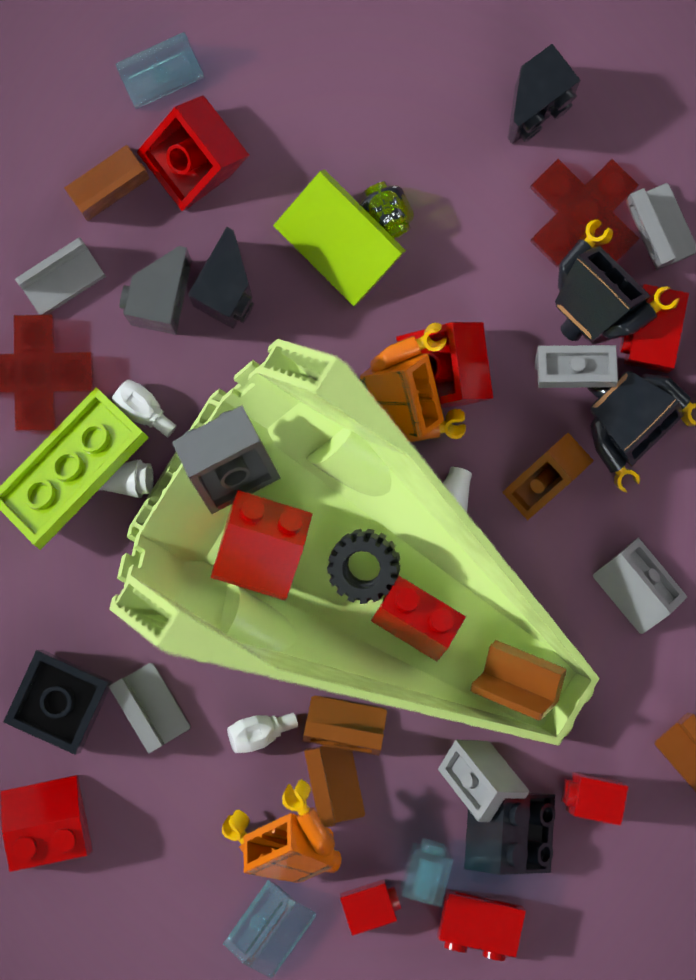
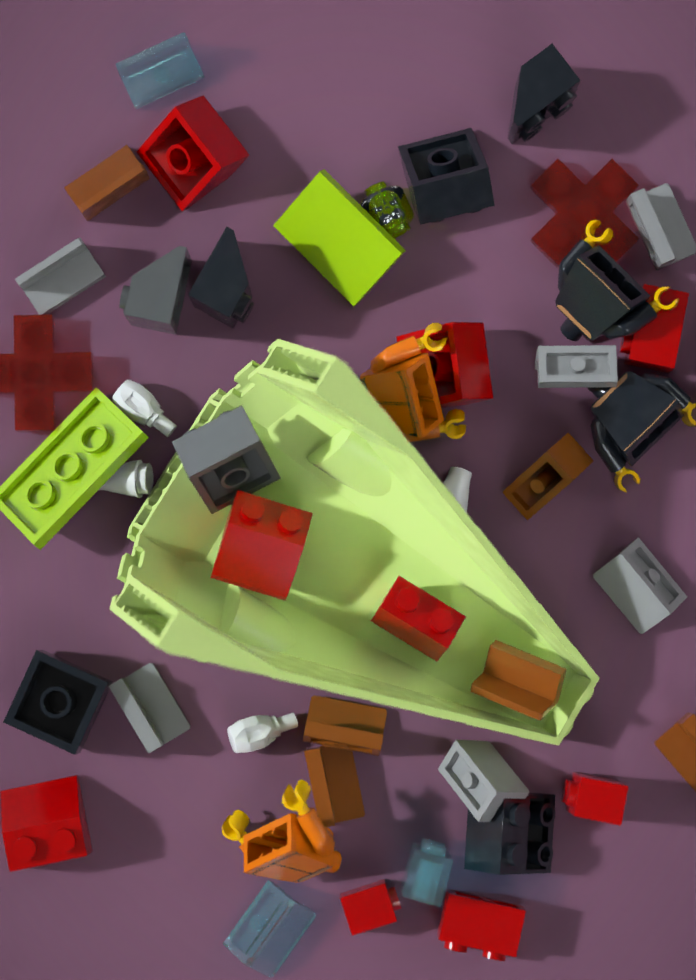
(352, 586): black tyre -> none
(446, 176): none -> black slope

